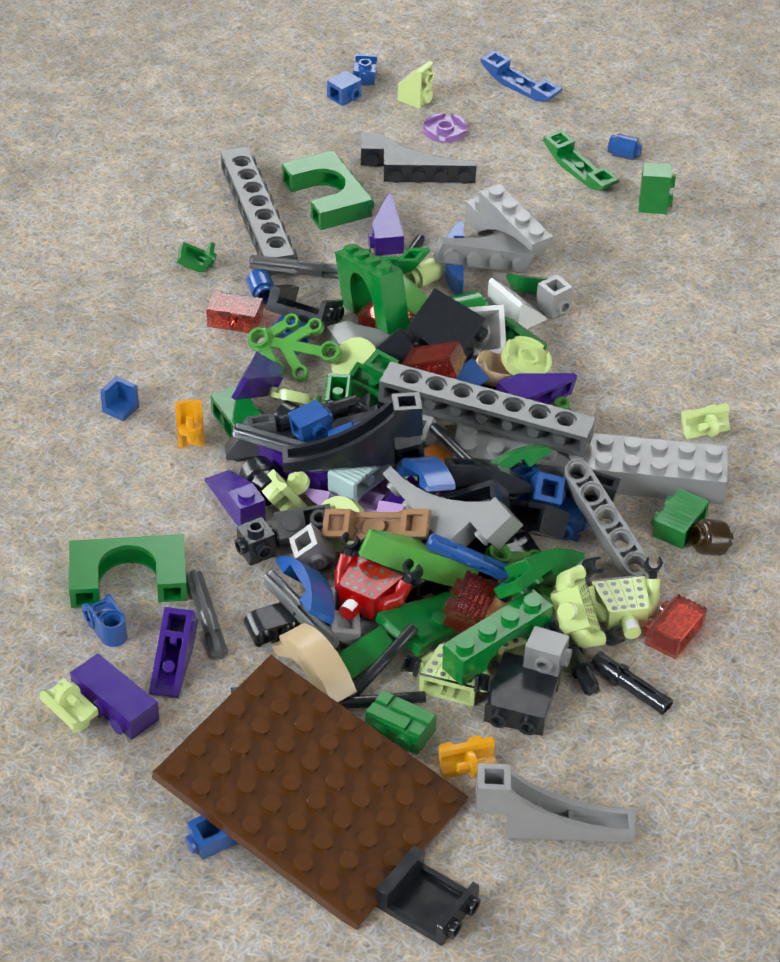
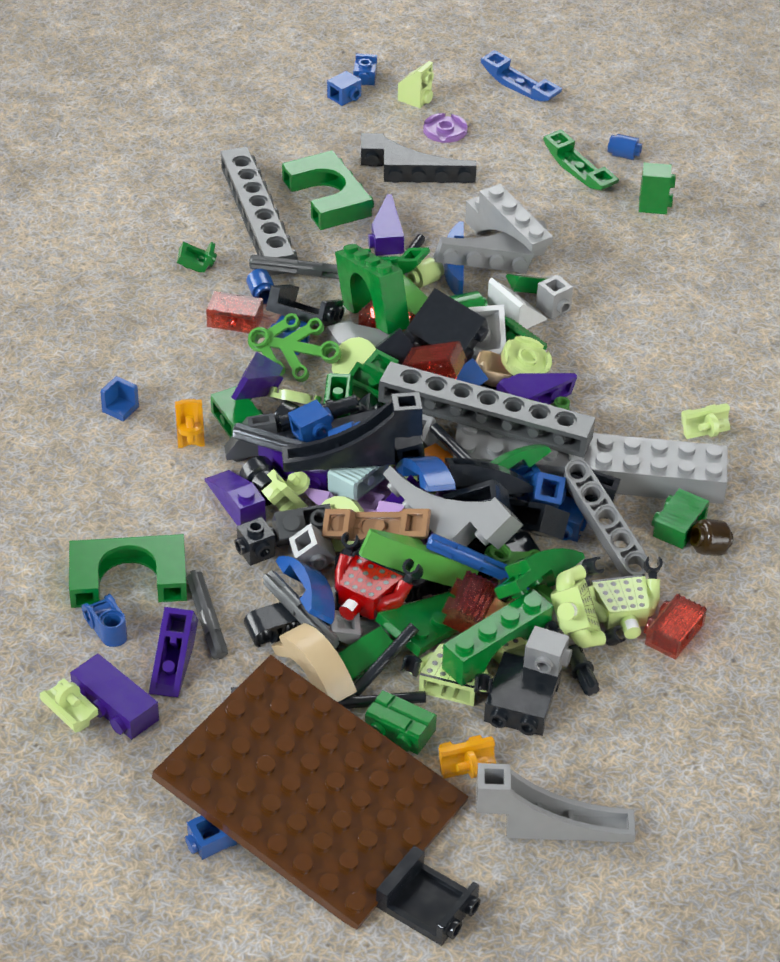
(621, 675): black pin -> none

